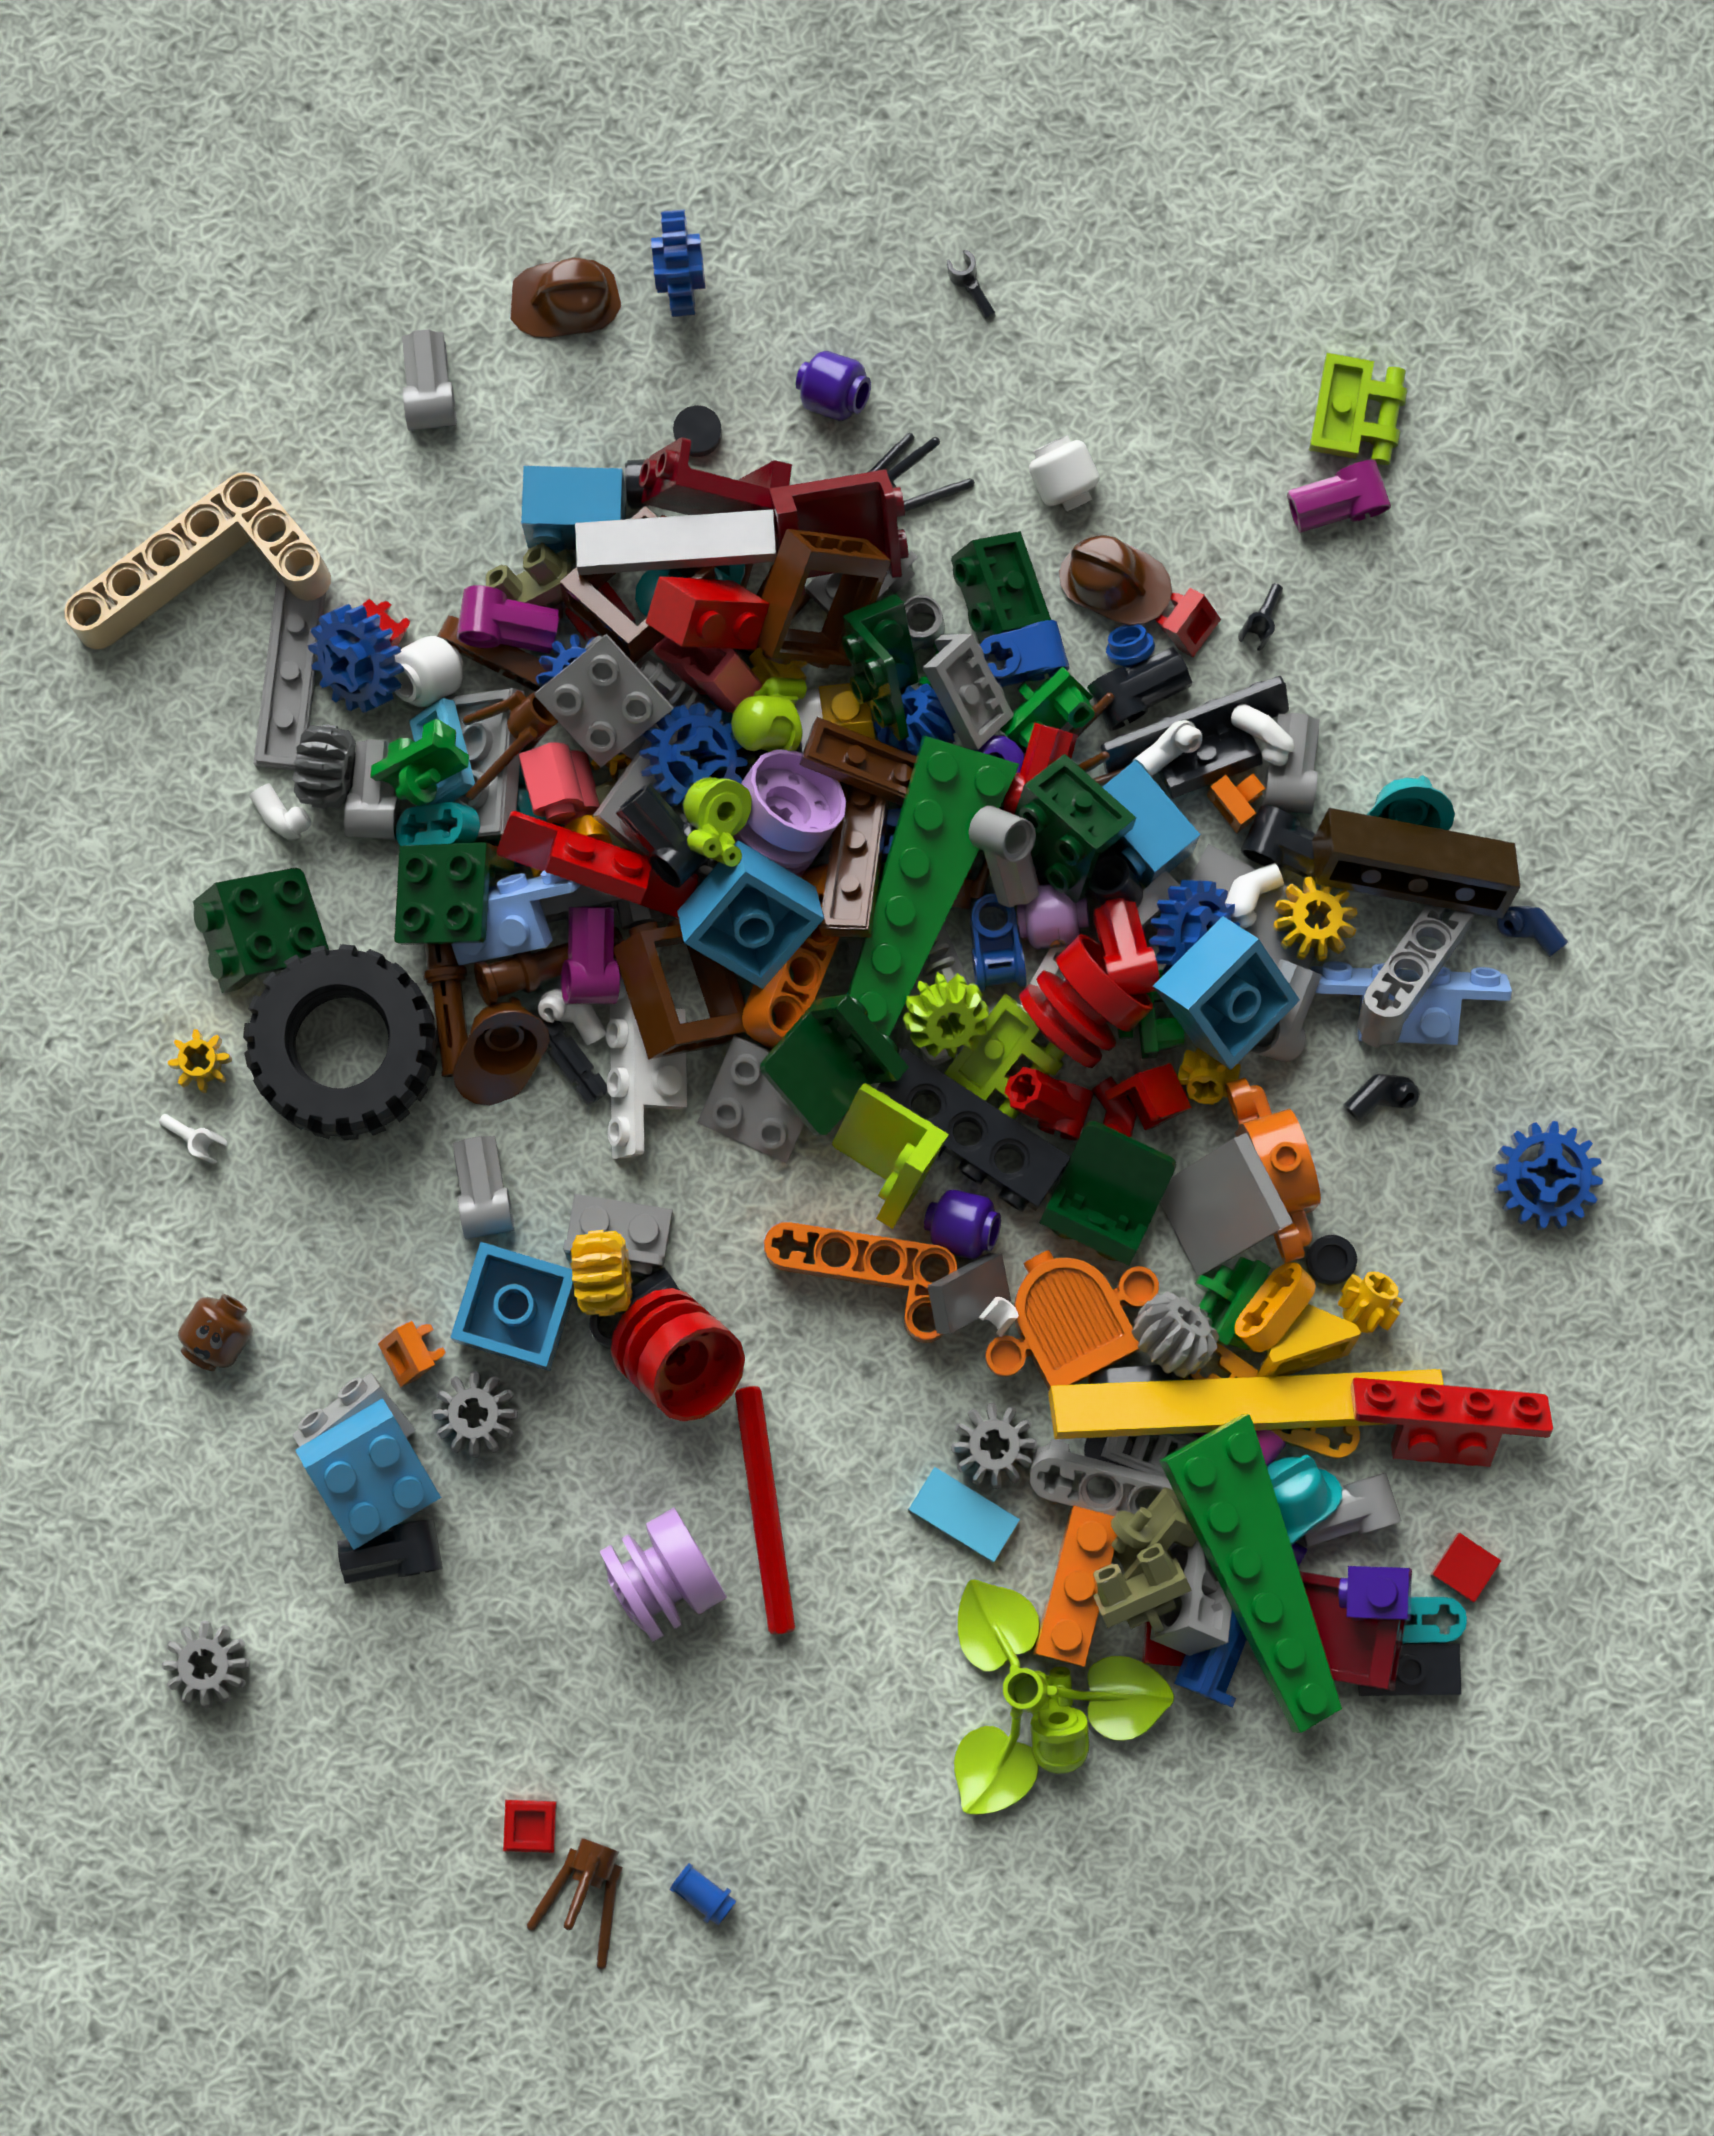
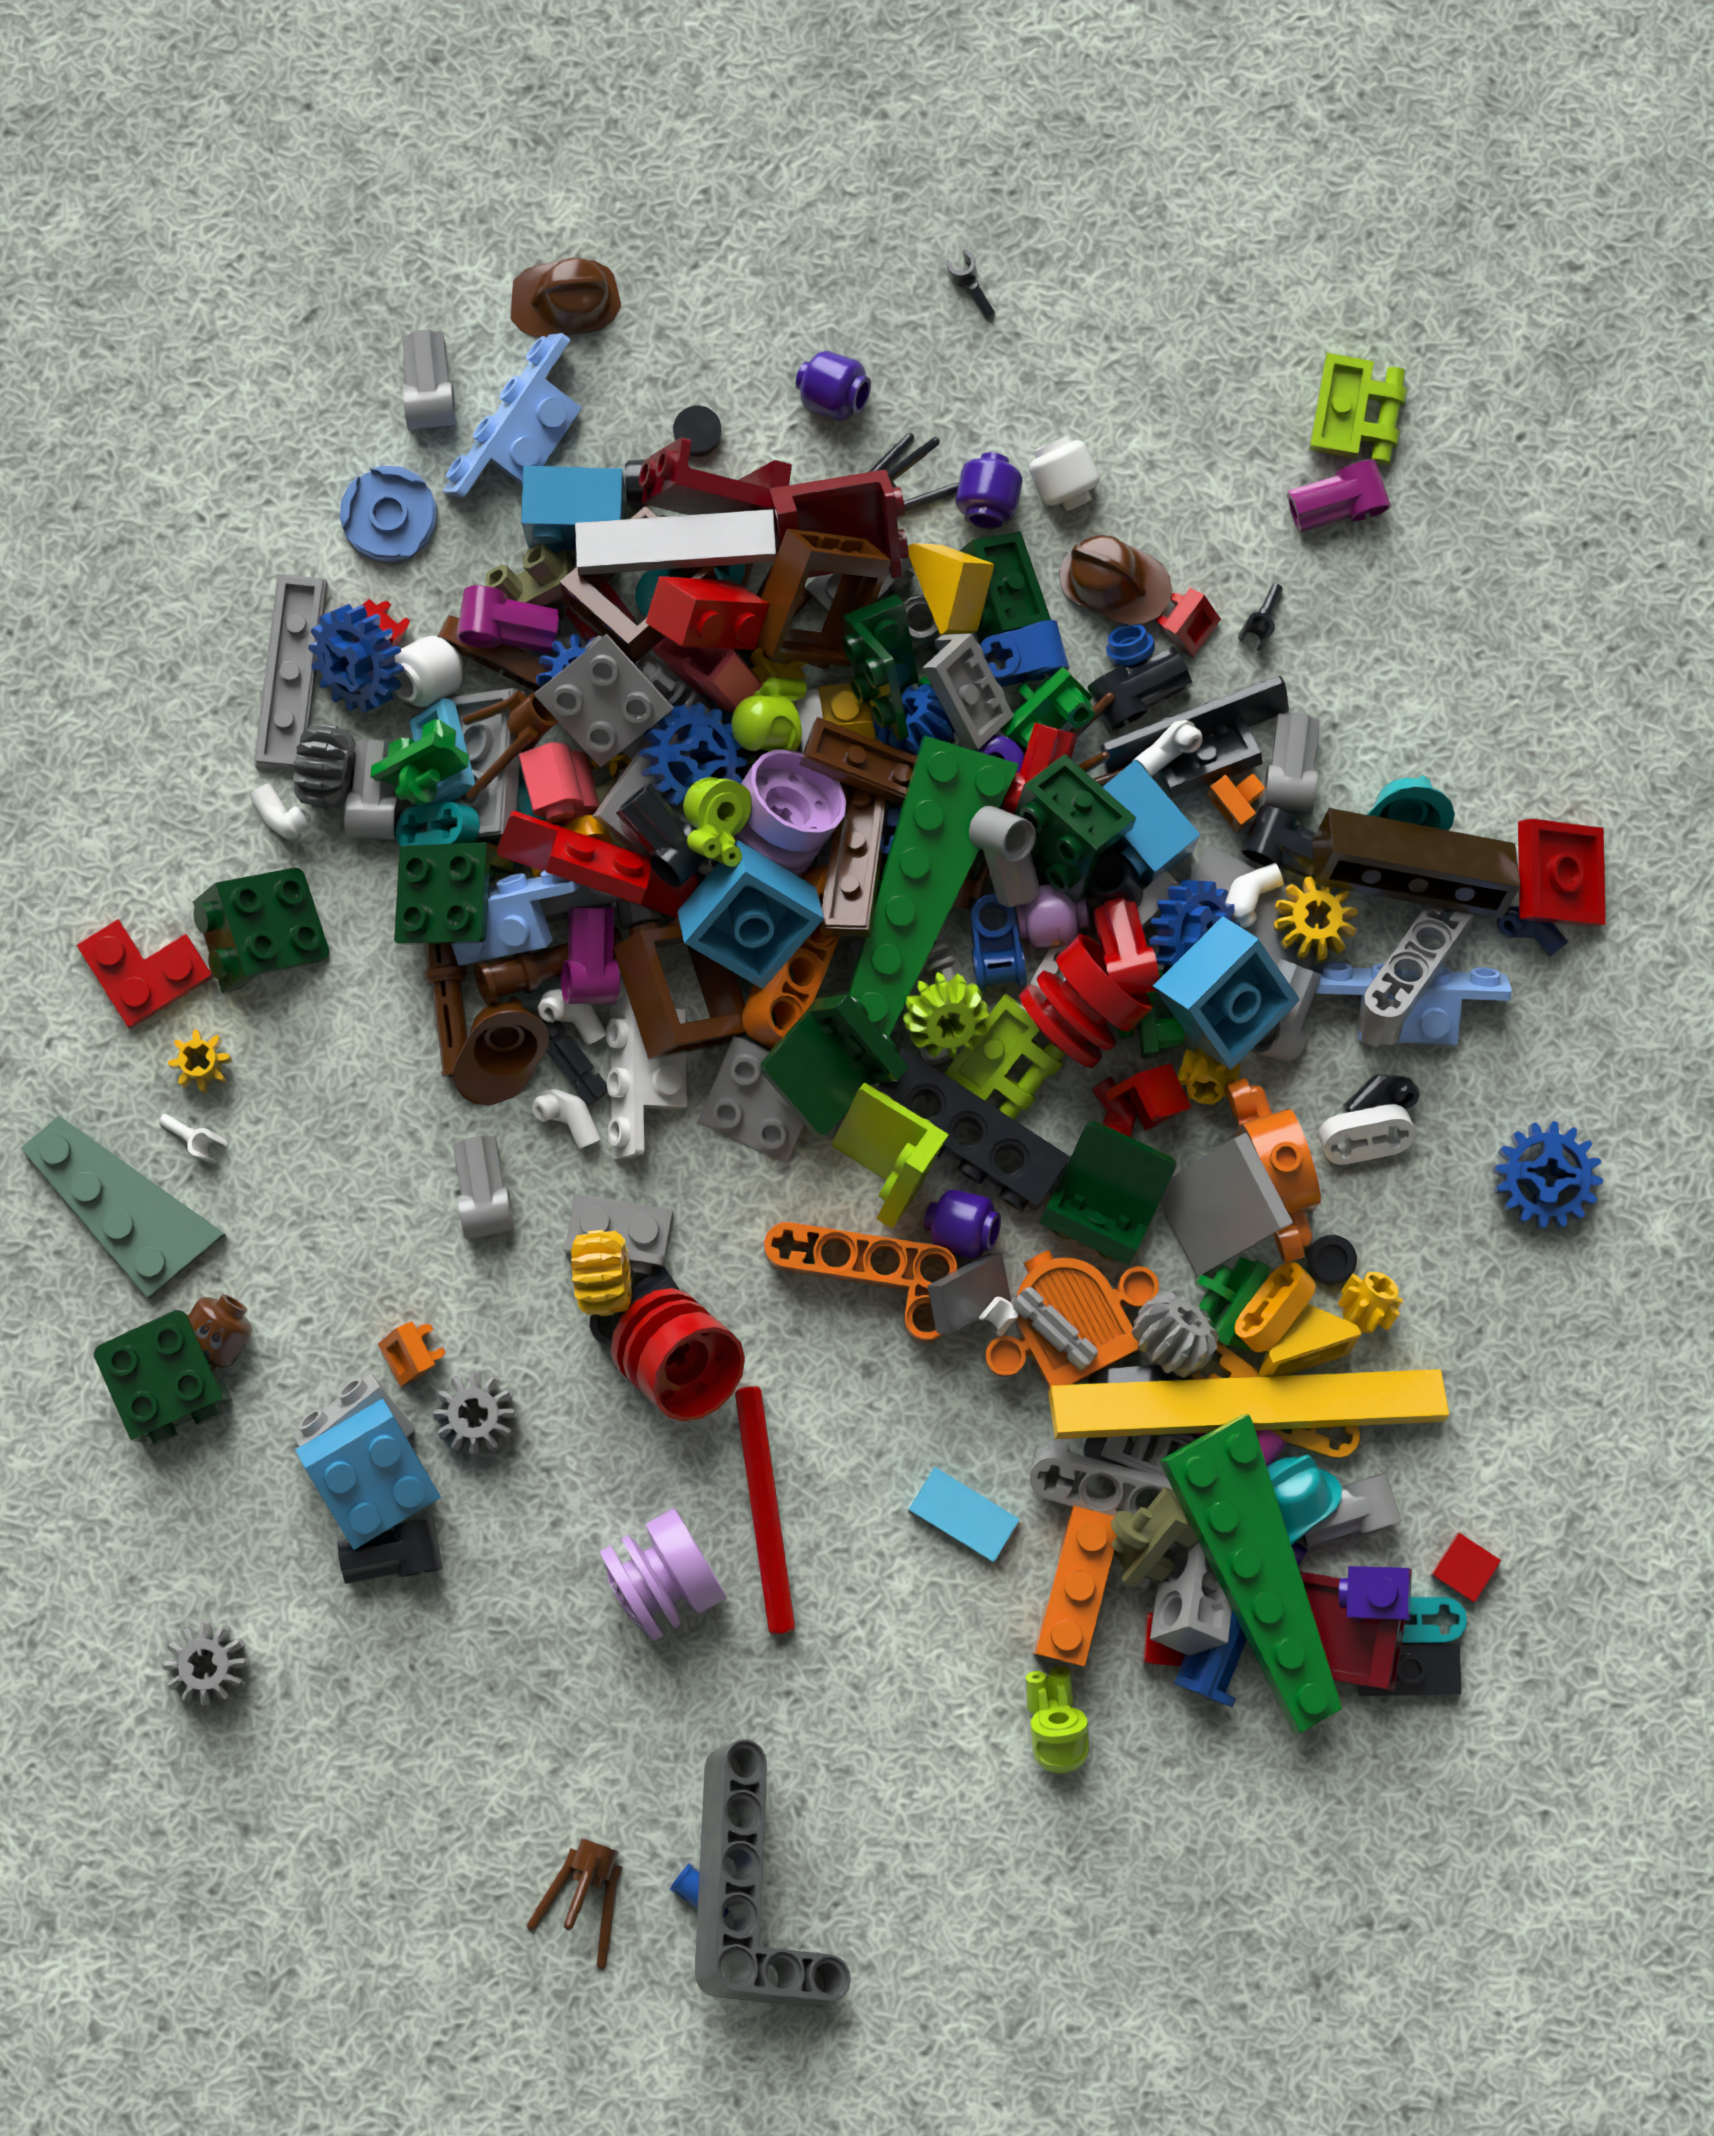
(128, 1213): none -> sand green wing
(138, 984): none -> red plate
(160, 1378): none -> dark green bracket
(195, 559): tan beam -> none
(298, 992): black tyre -> none
(394, 529): none -> medium blue tile
(514, 1306): dark azure brick -> none
(525, 424): none -> light blue bracket
(530, 1826): red tile -> none
(568, 1110): none -> white arm
(678, 263): blue gear -> none
(743, 1895): none -> dark grey beam
(952, 585): none -> yellow slope
(989, 490): none -> dark purple head
(995, 1628): lime plant -> none
(1005, 1433): light grey gear -> none
(1050, 1102): red piece -> none
(1055, 1328): none -> light grey axle
(1143, 1596): olive hips -> none
(1265, 728): white arm -> none
(1367, 1134): none -> white beam
(1447, 1420): red bracket -> none
(1561, 873): none -> red plate

